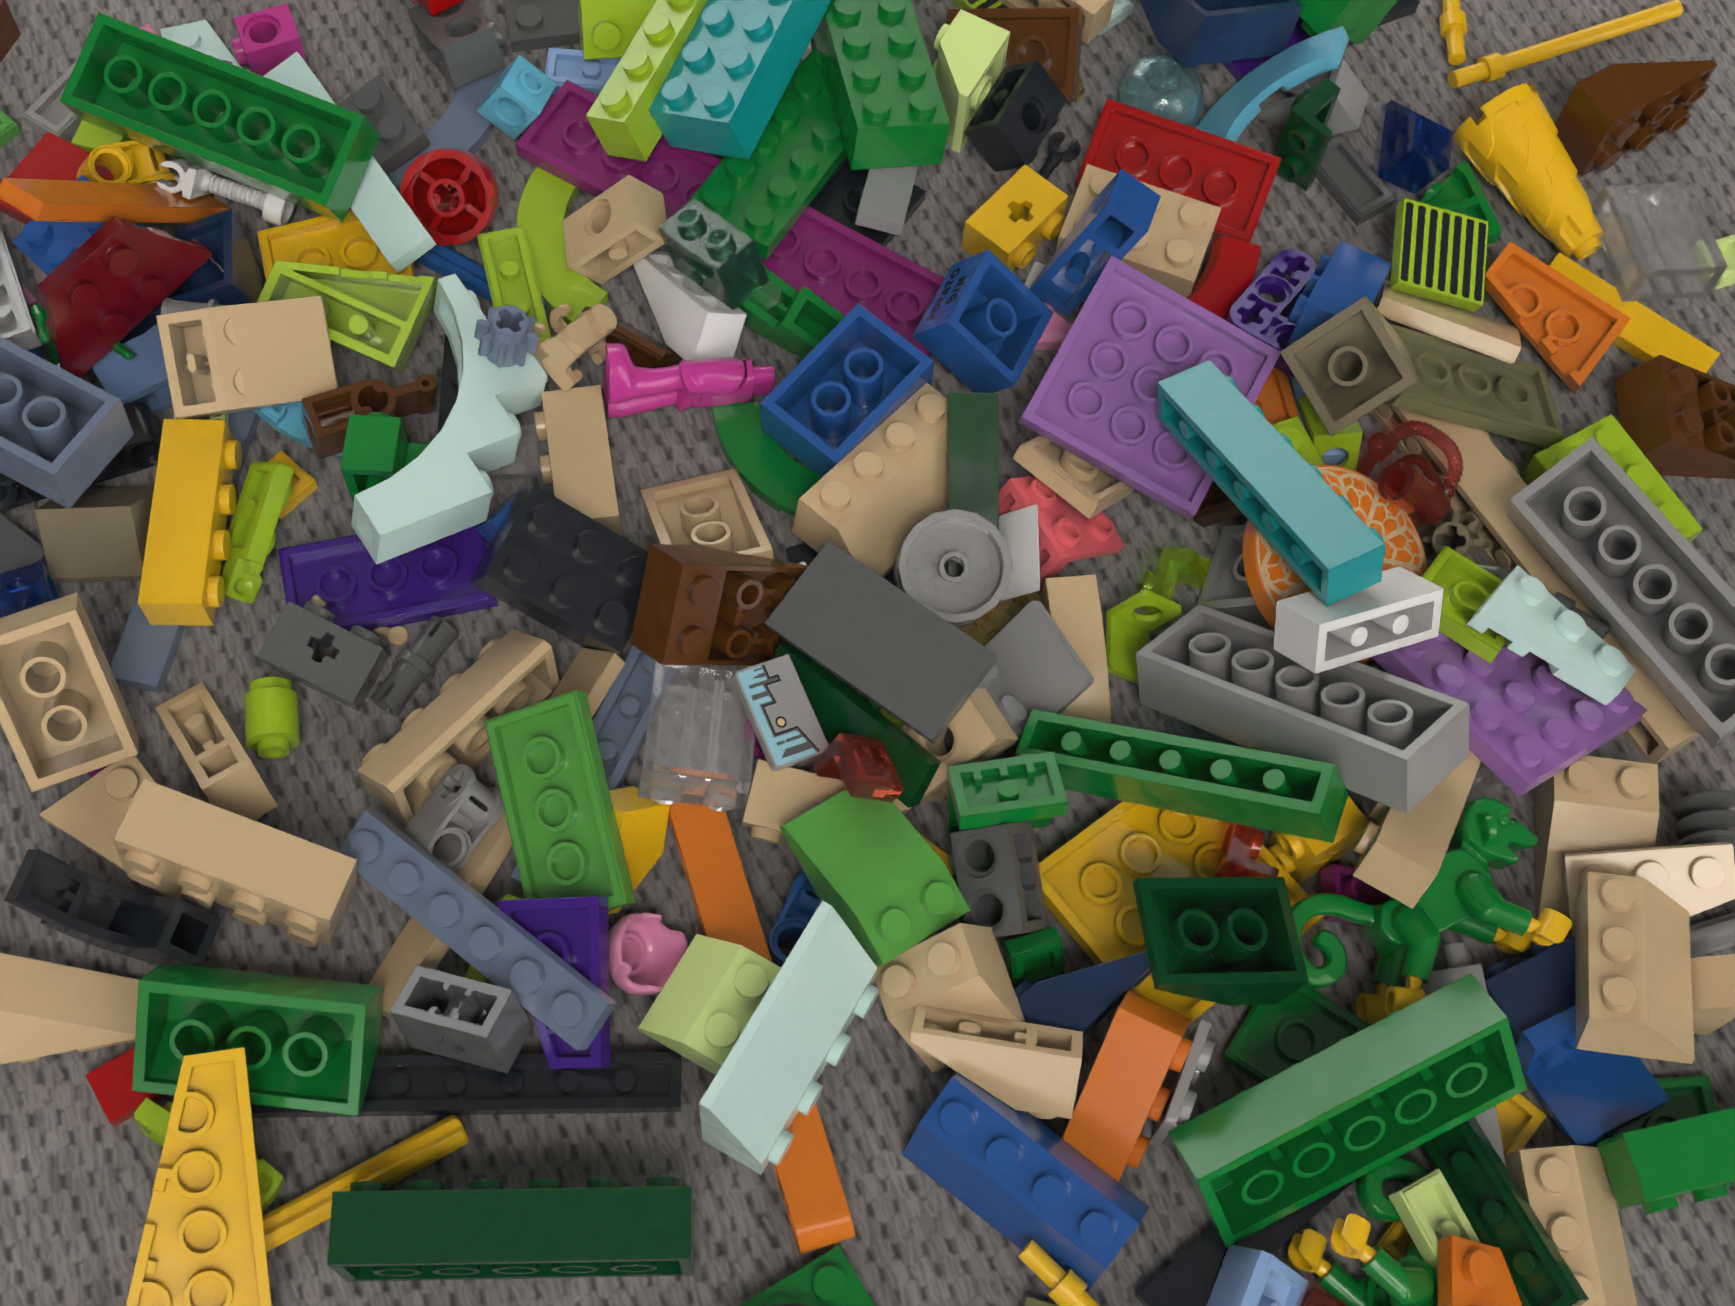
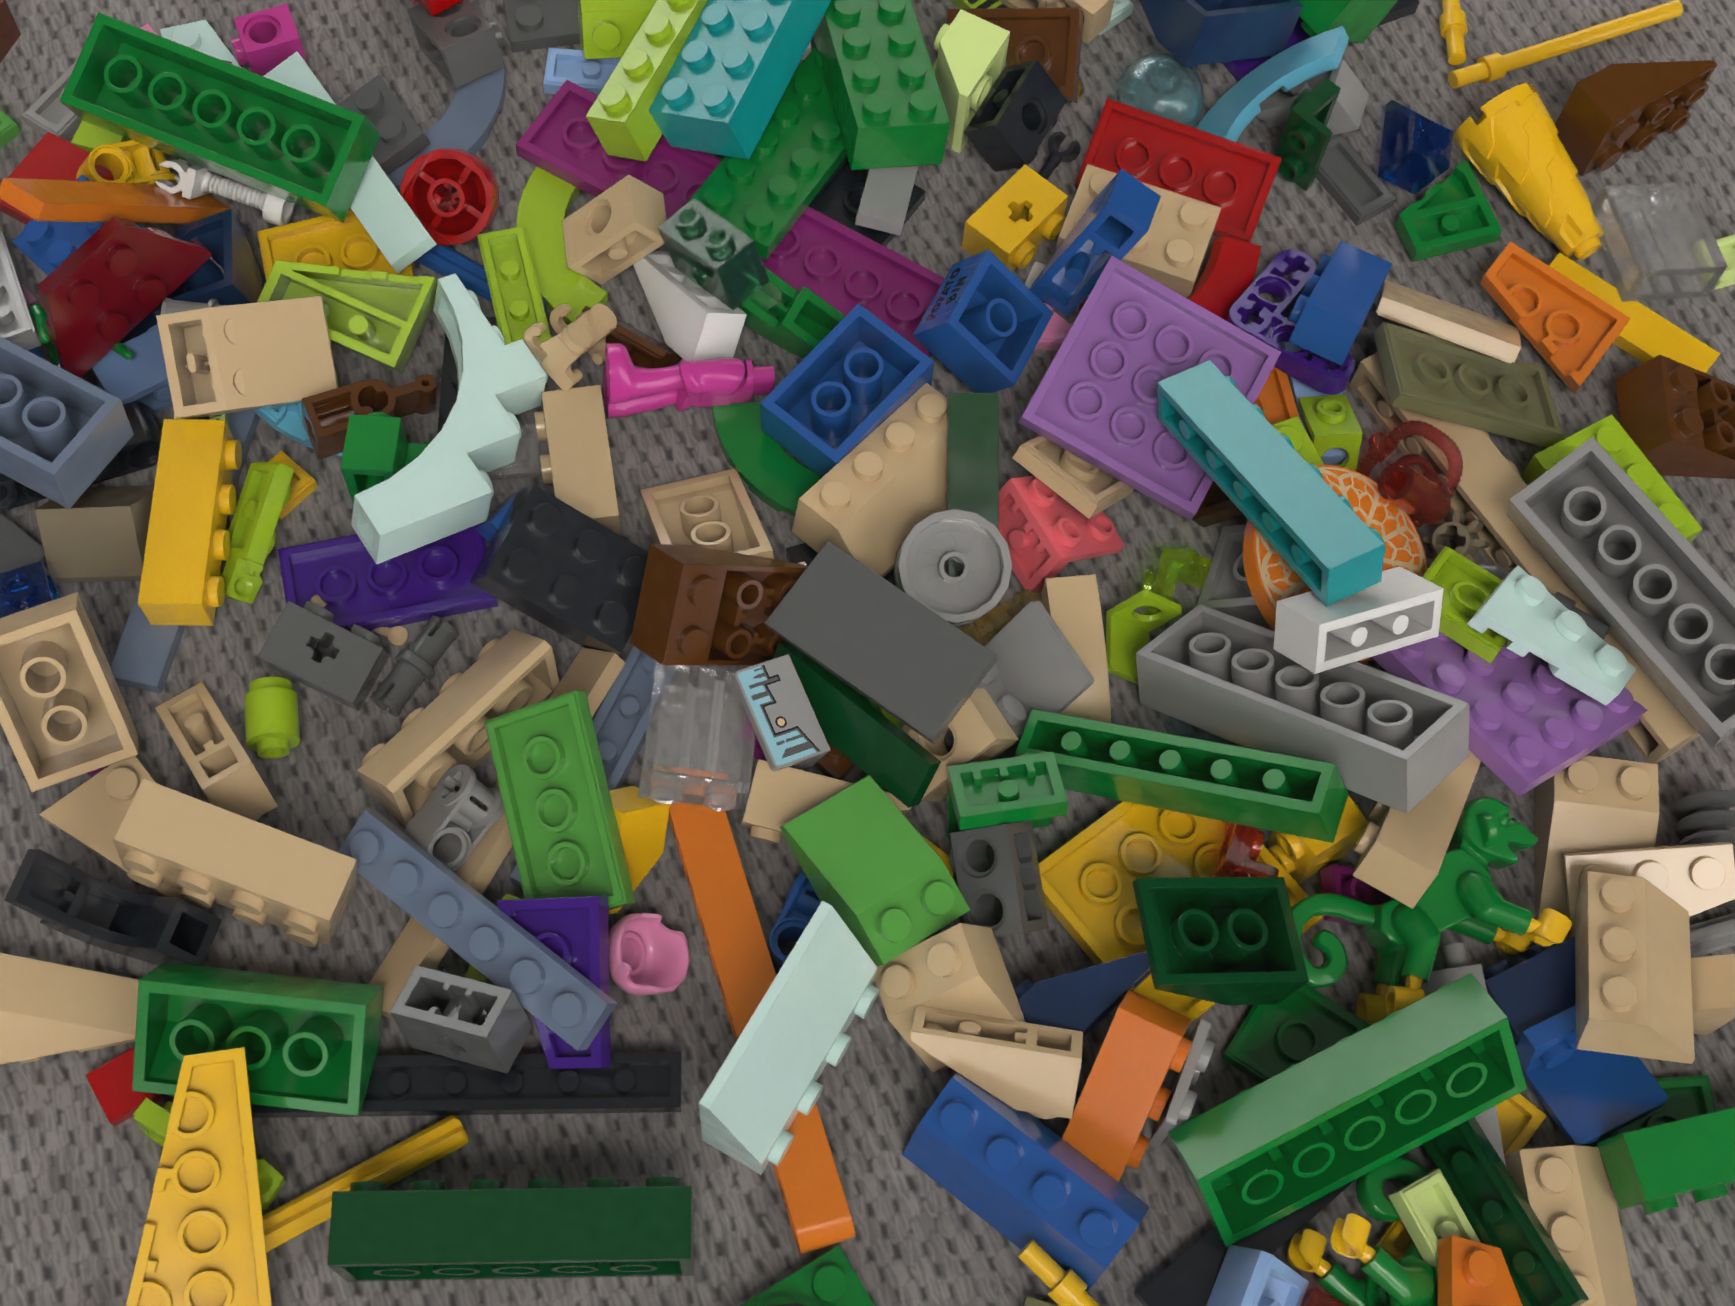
(506, 336): sand blue gear -> none
(516, 97): medium azure brick -> none
(709, 1000): yellowish green slope -> none
(862, 767): clear red bracket -> none
(1022, 535): white sticker -> none
(1034, 956): green tile -> none
(1350, 365): dark tan slope -> none
(1439, 255): tile -> none

